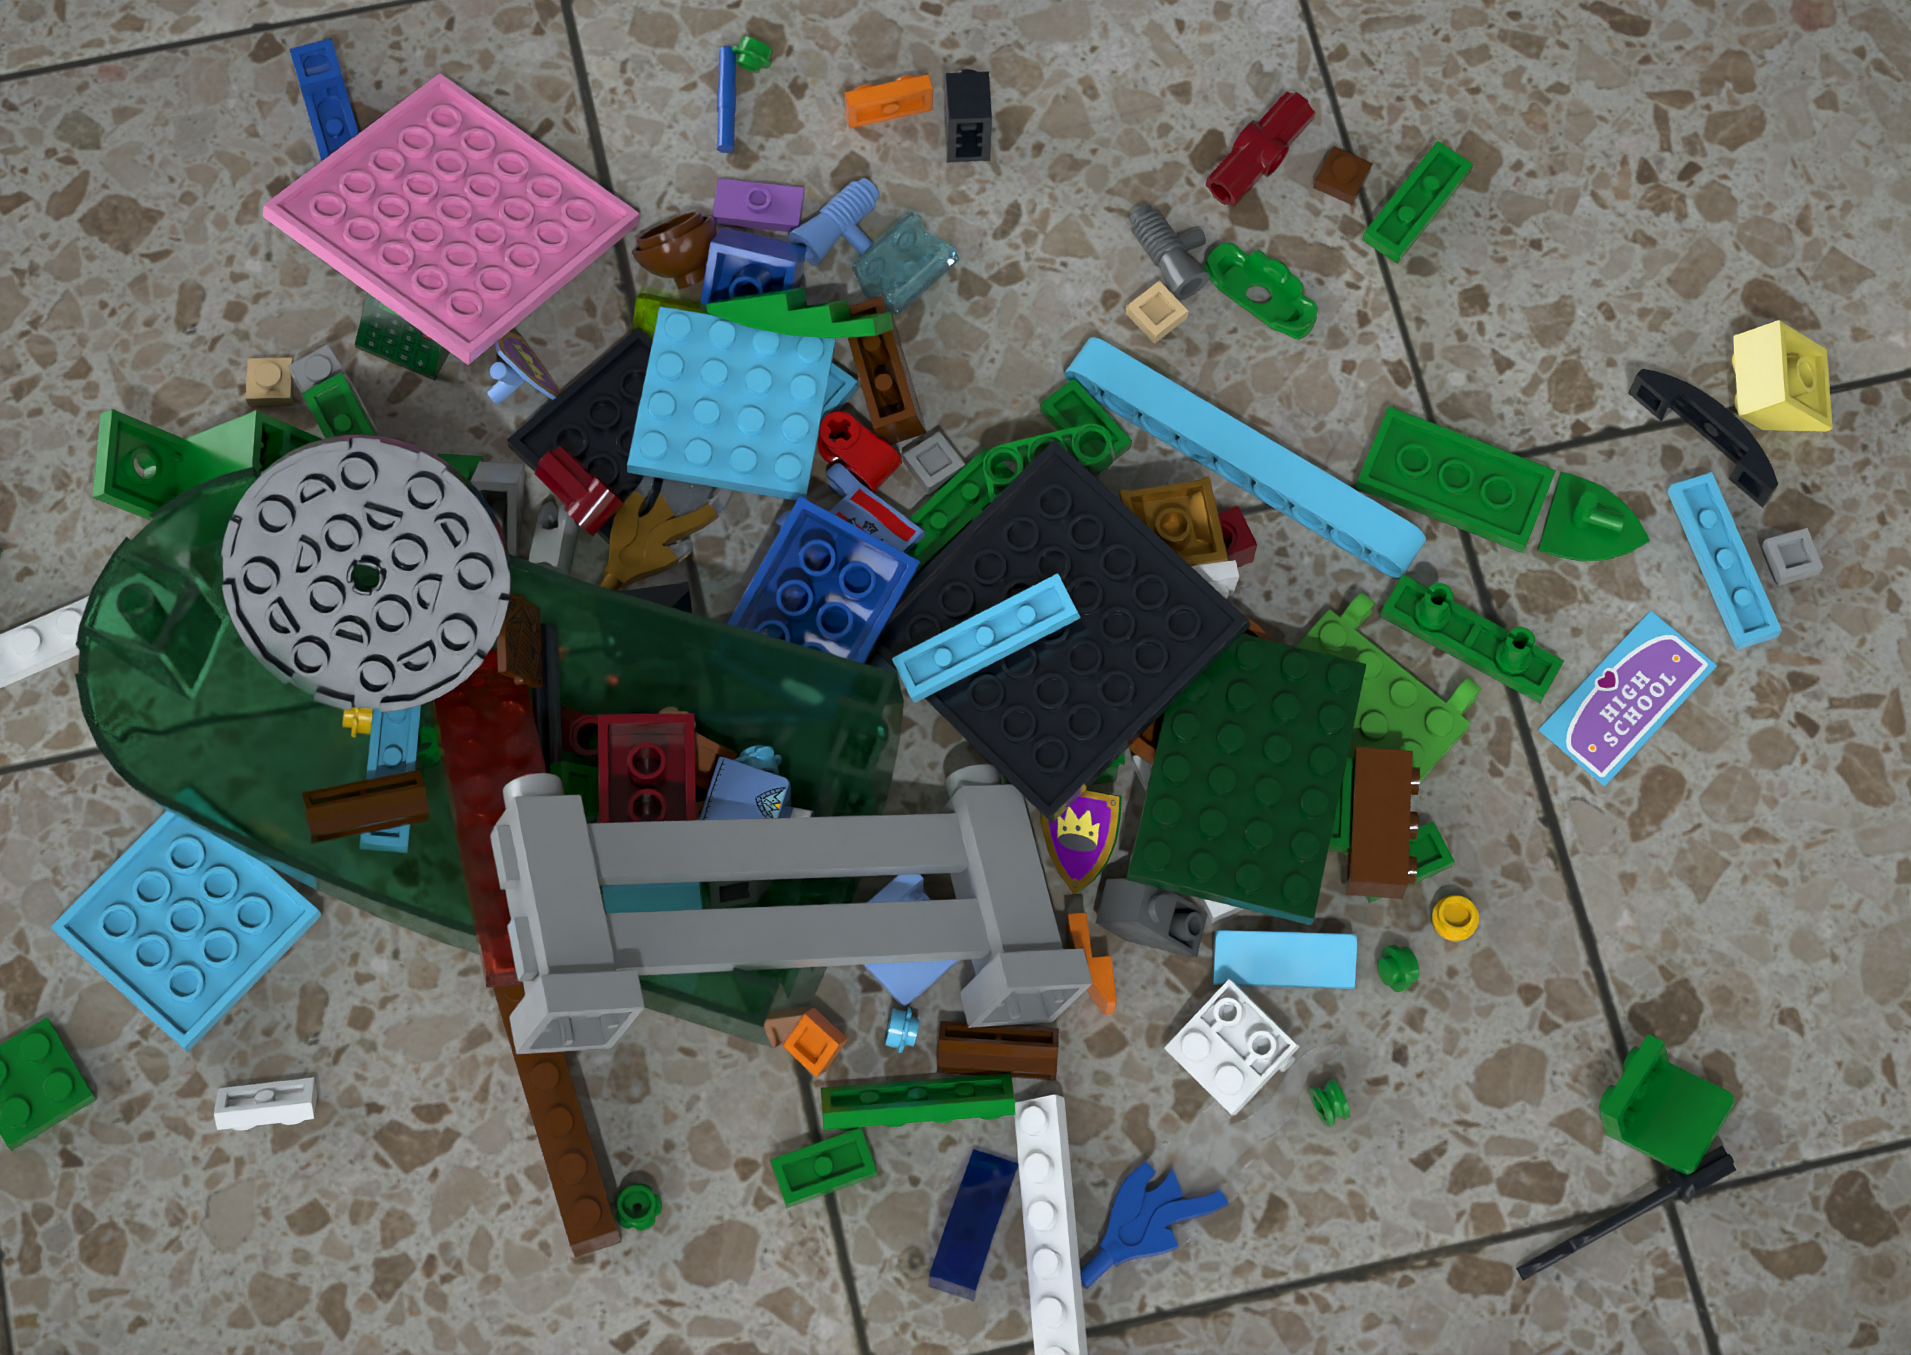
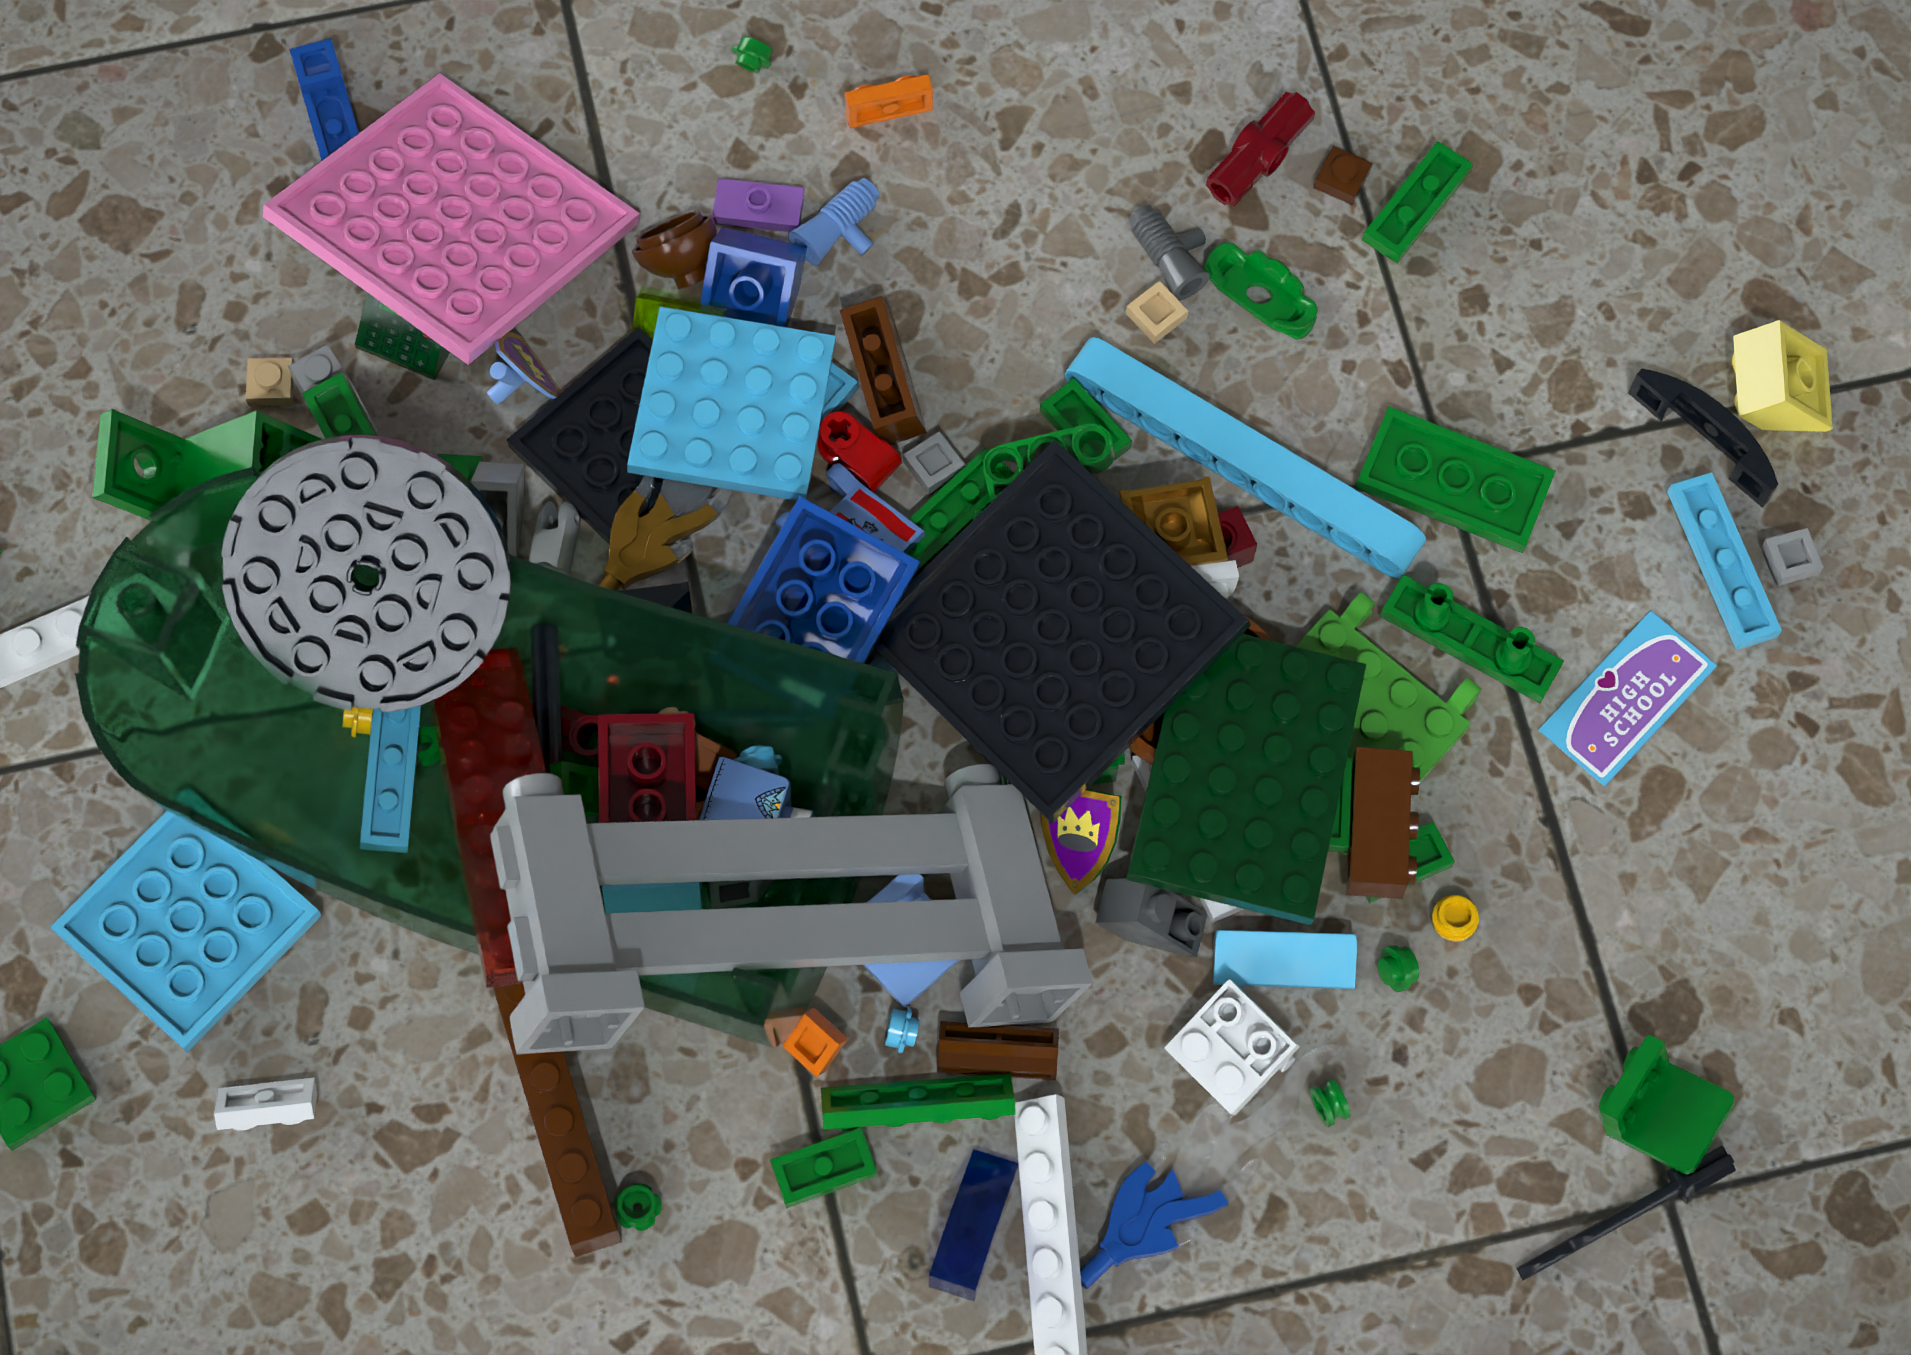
(365, 806): reddish brown piece -> none
(520, 643): reddish brown piece -> none
(586, 496): dark red piece -> none
(726, 100): blue piece -> none
(789, 314): green slope -> none
(903, 264): clear light blue bracket -> none
(967, 116): black brick -> none
(986, 638): medium azure plate -> none
(1100, 968): orange slope -> none
(1589, 523): green shield -> none

